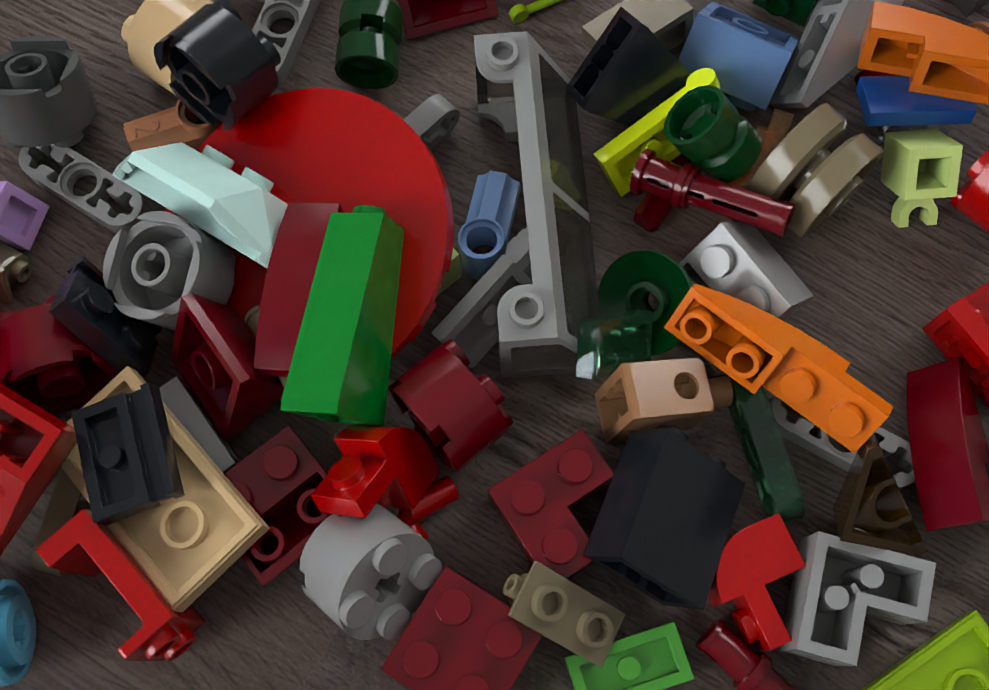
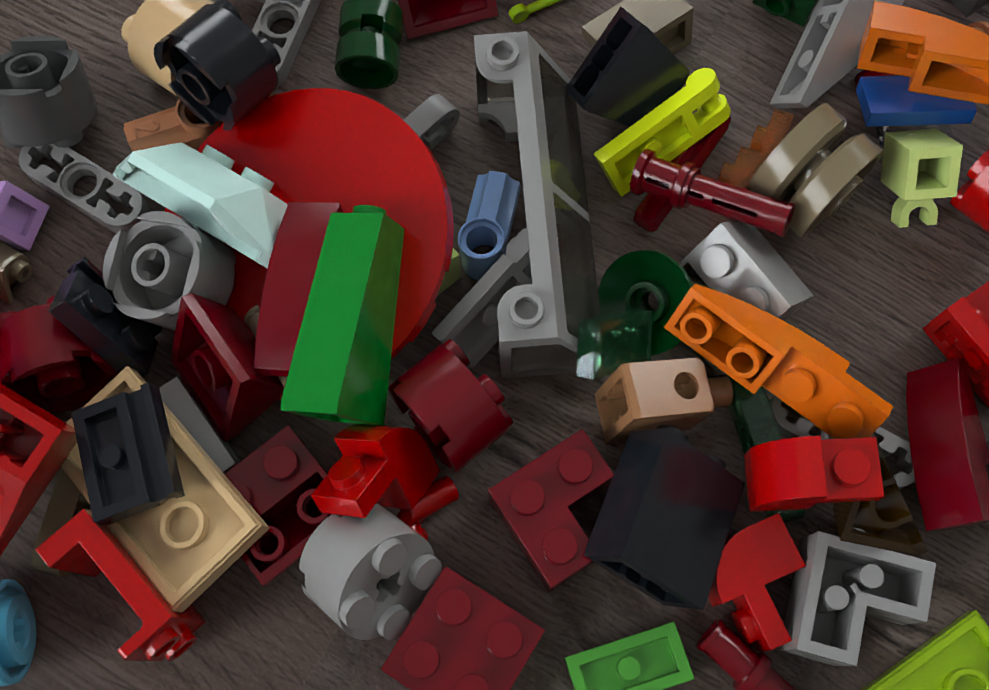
(563, 612): dark tan hinge -> none
(713, 134): dark green wheel -> none
(741, 51): medium blue slope -> none
(812, 471): none -> red brick

